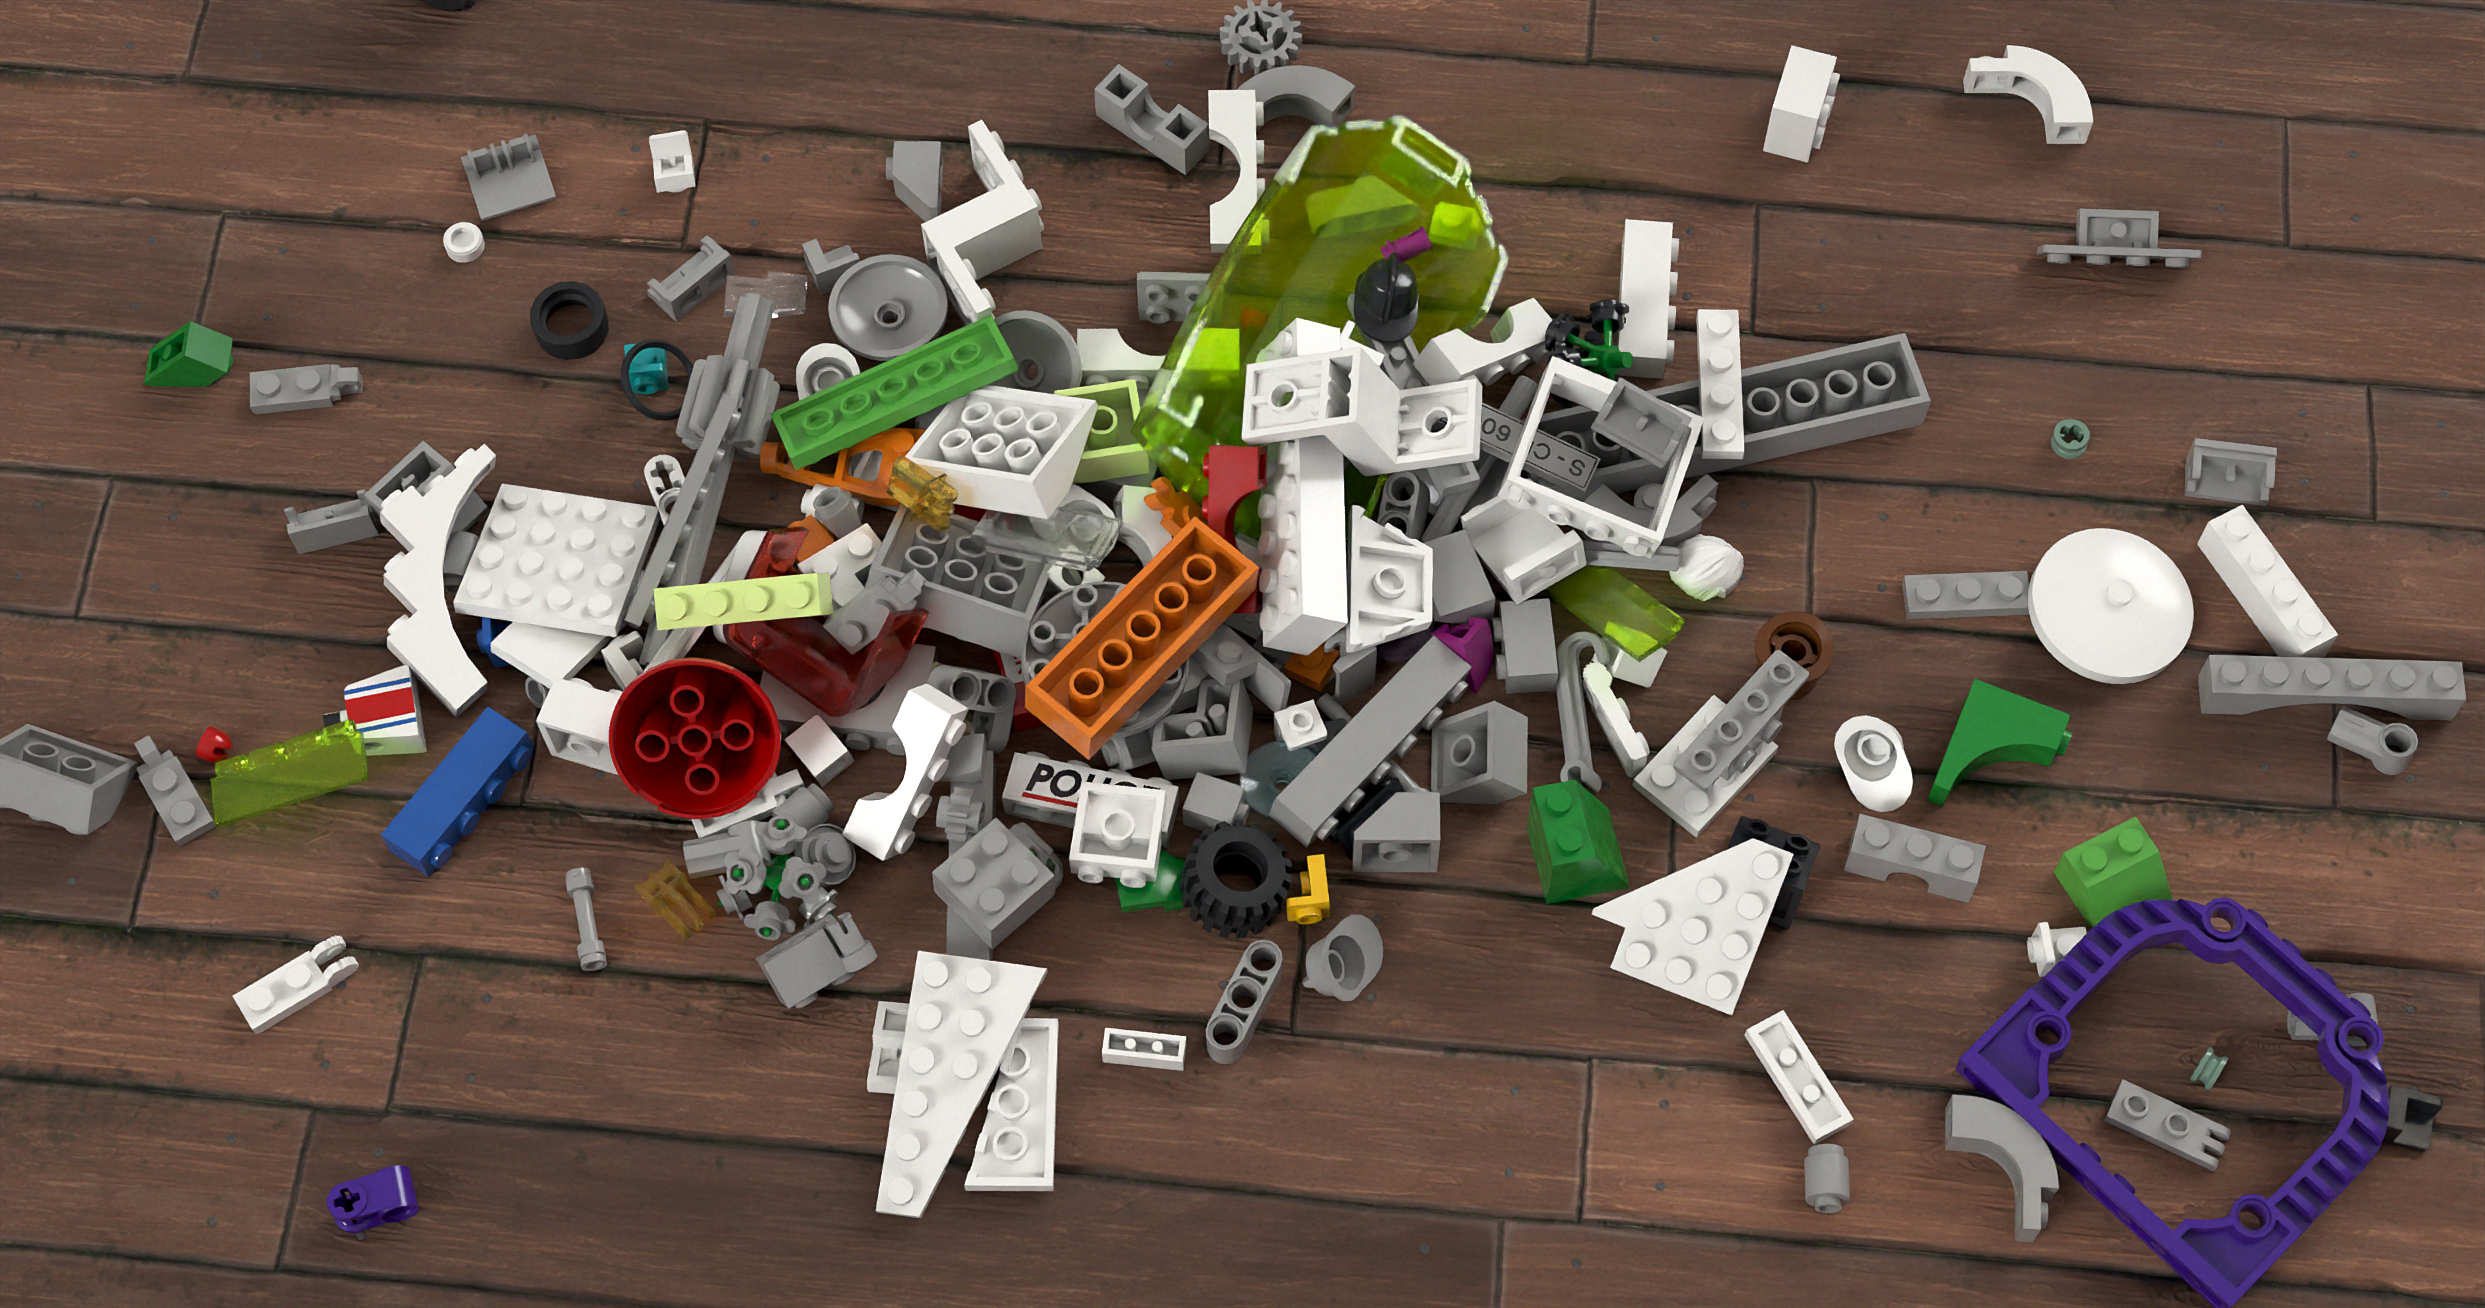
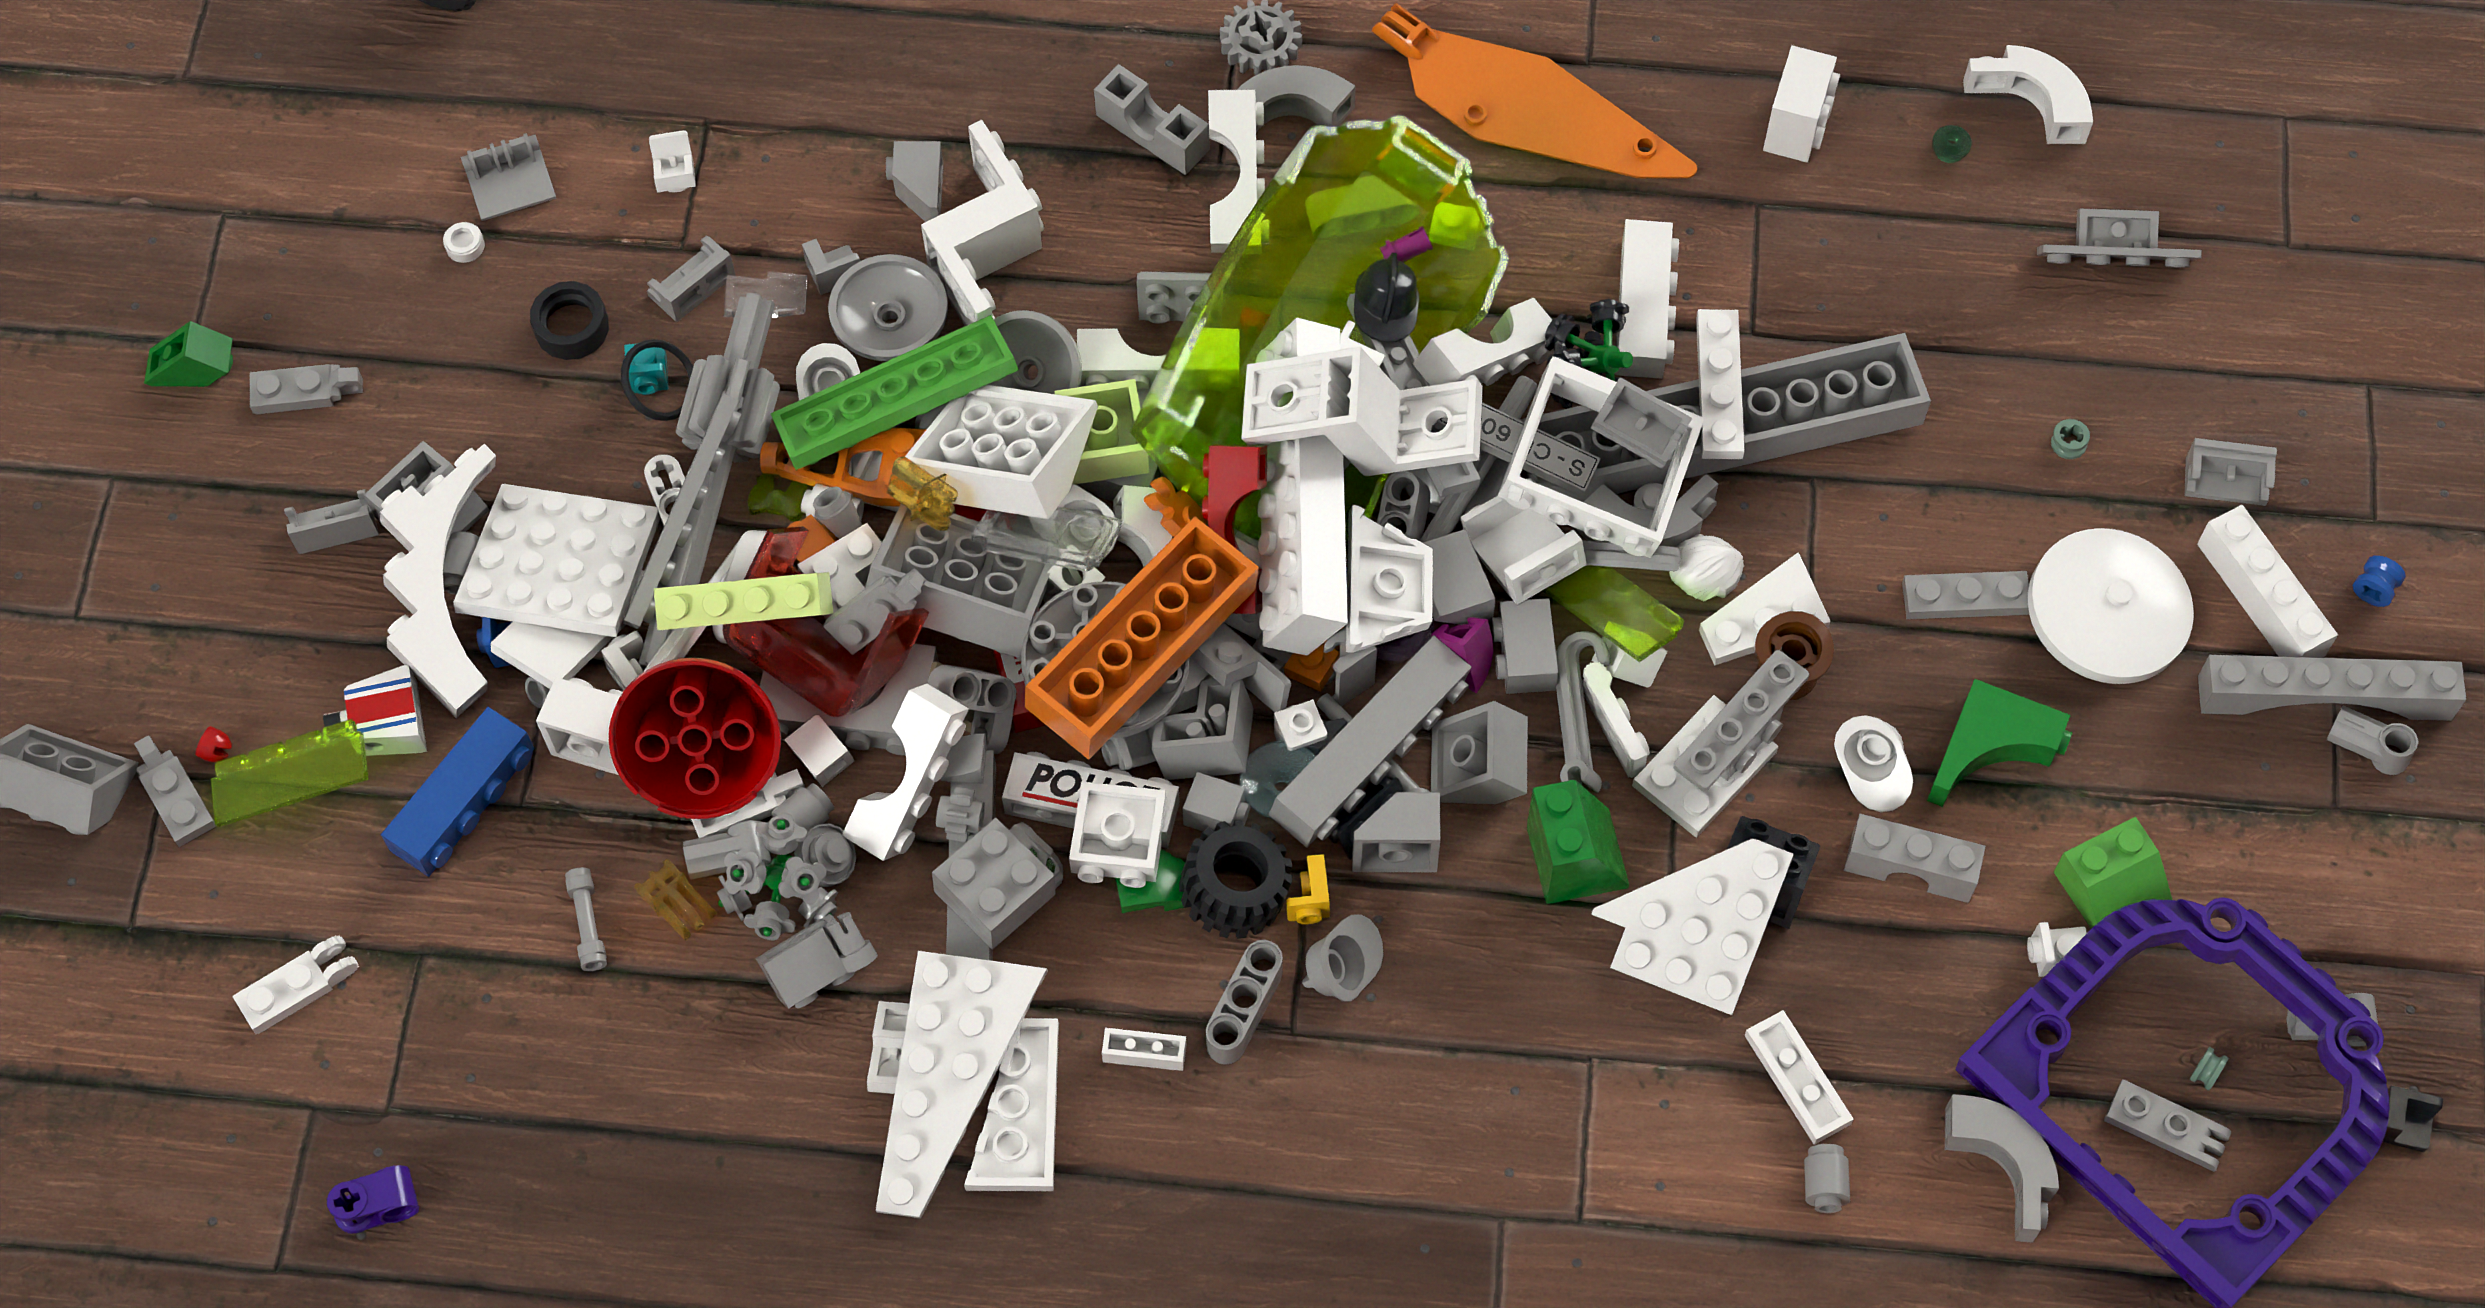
(765, 498): none -> clear neon green piece
(1525, 102): none -> orange wing
(1735, 626): none -> white wing
(1948, 151): none -> clear green plate
(2379, 581): none -> blue wheel

